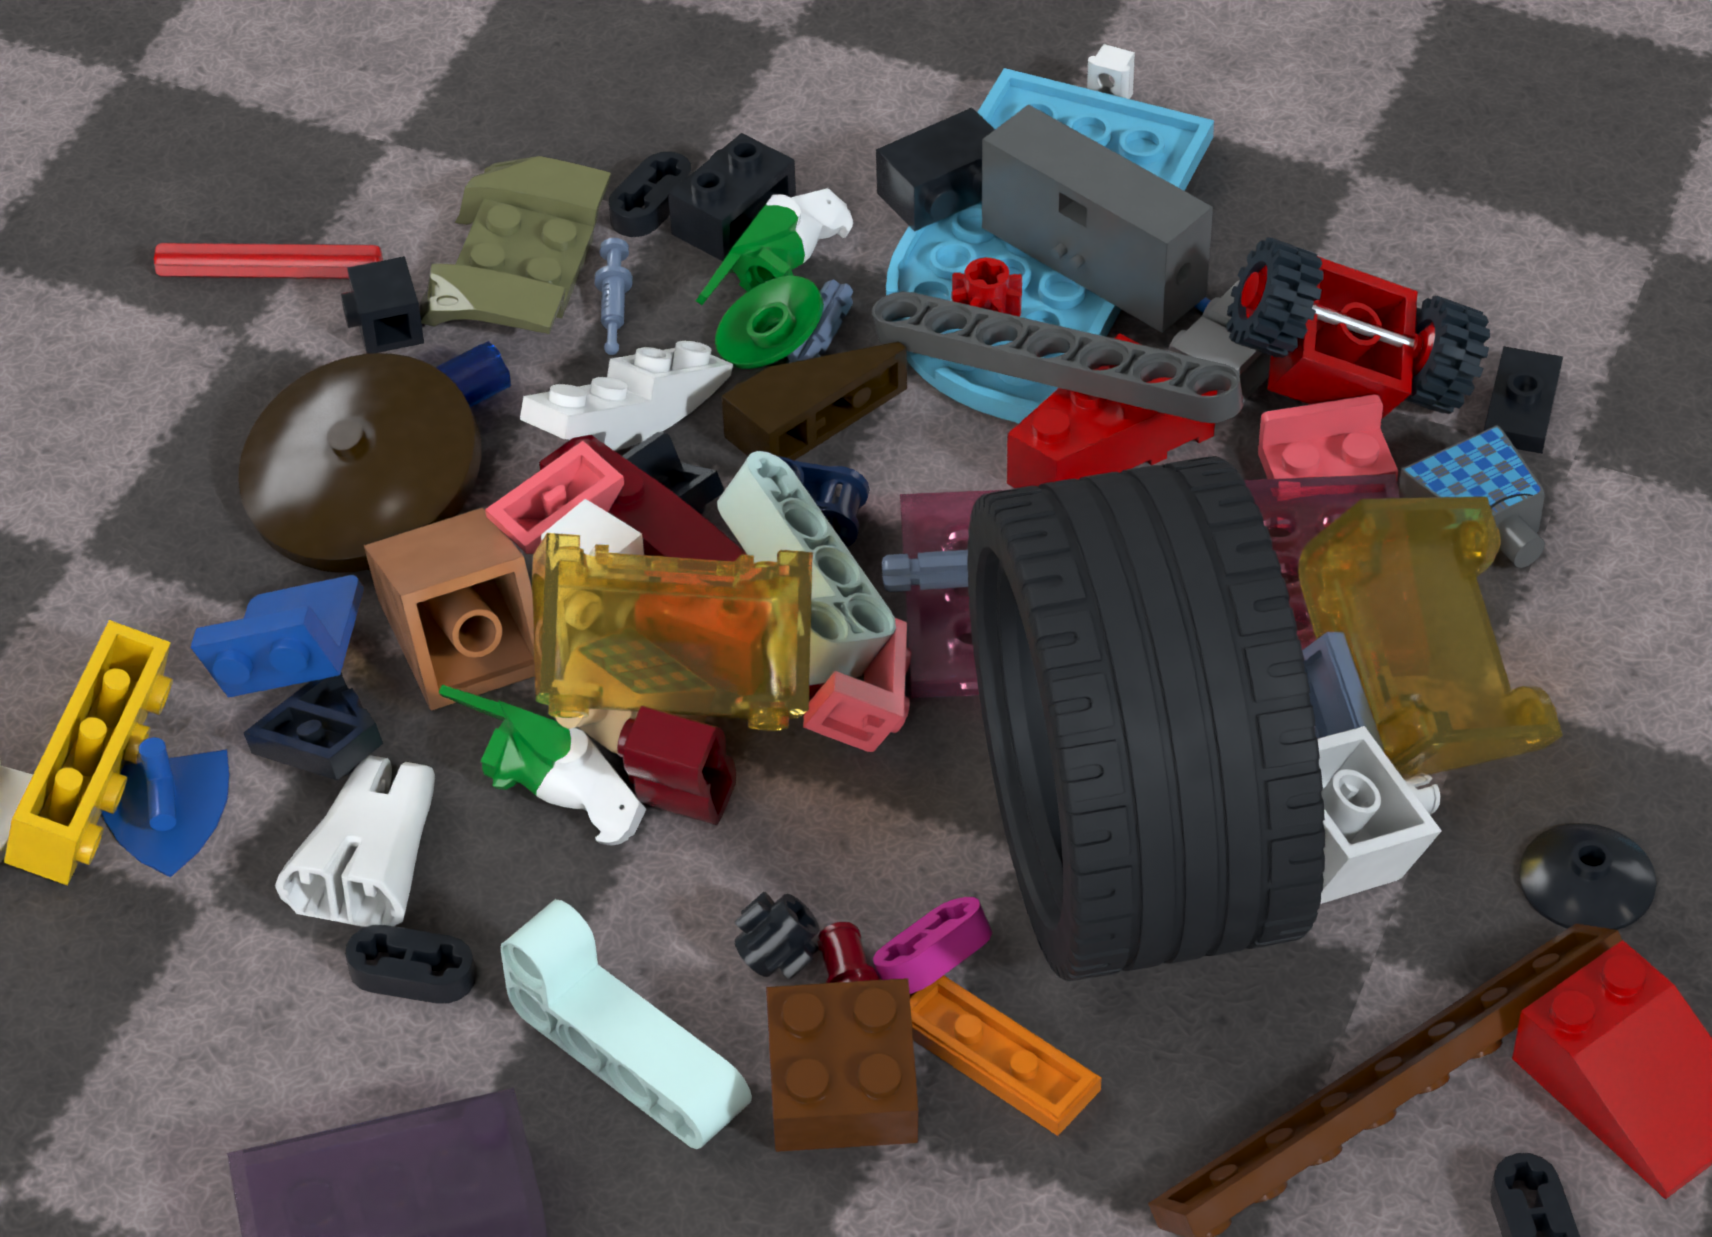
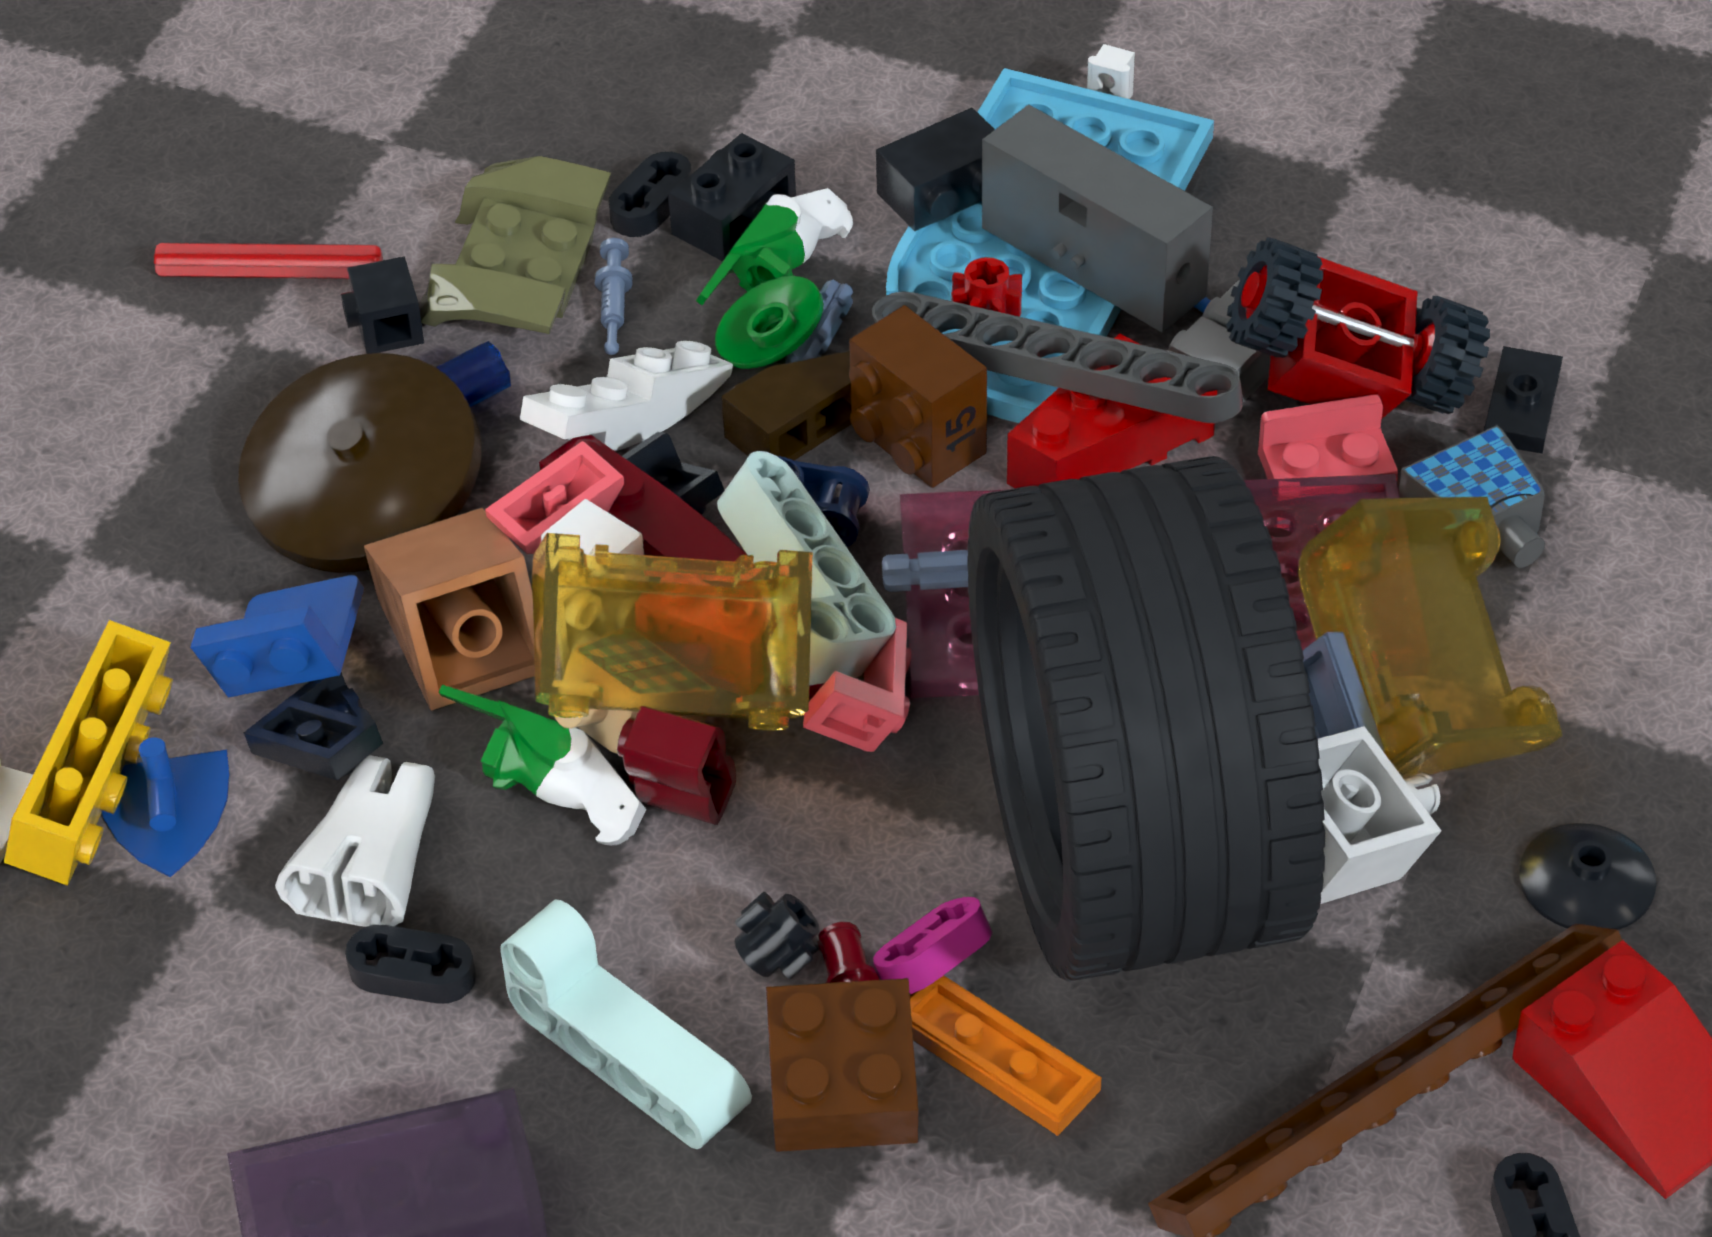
(918, 396): none -> reddish brown brick

